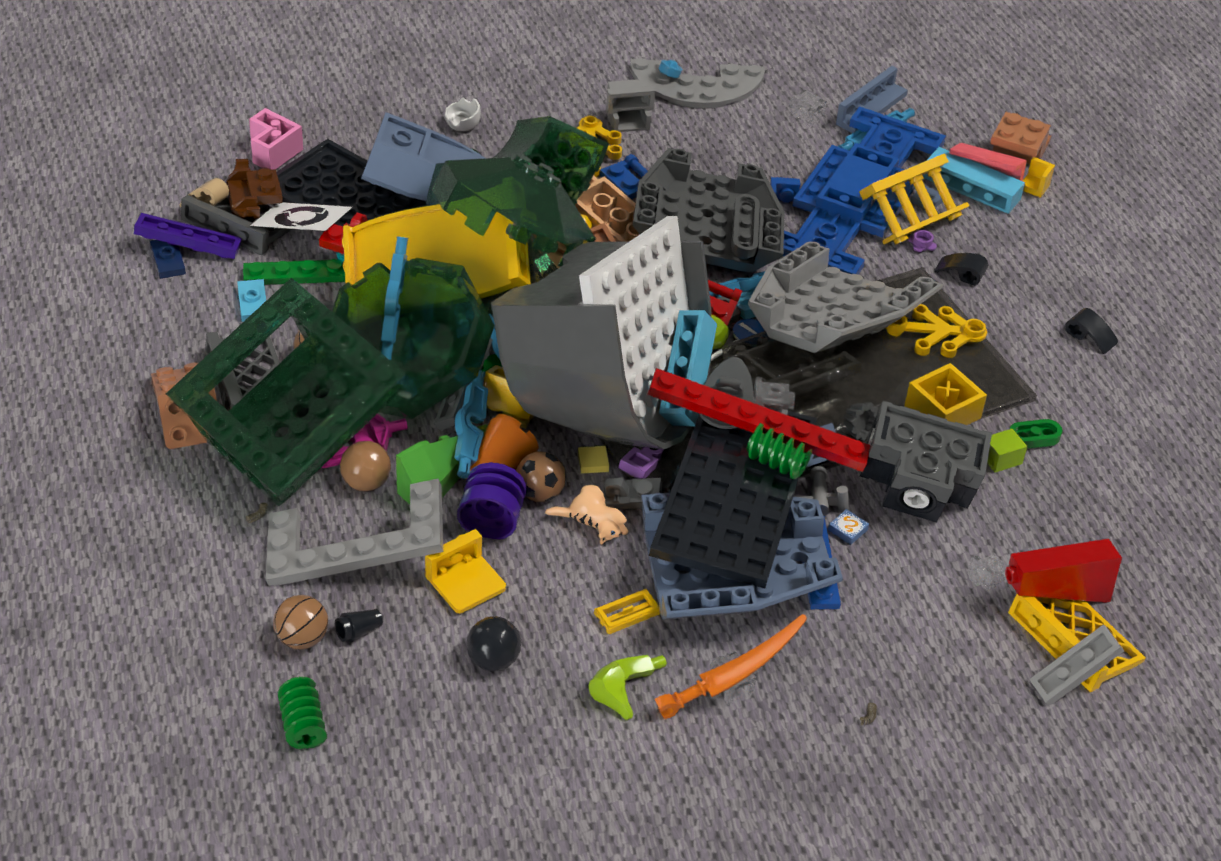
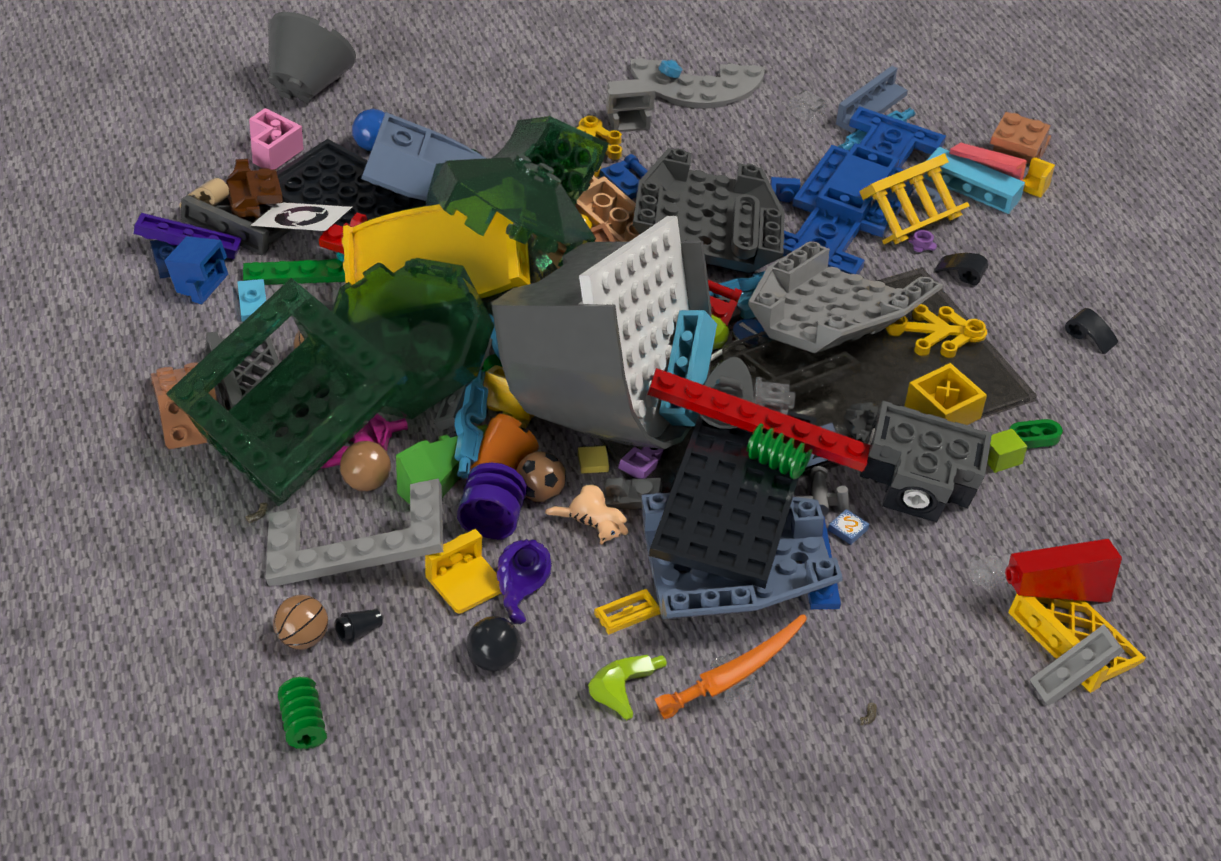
(197, 267): none -> blue plate
(305, 55): none -> dark grey cone
(366, 127): none -> blue piece
(394, 288): dark azure piece -> none
(463, 114): white hair -> none
(520, 572): none -> dark purple hair

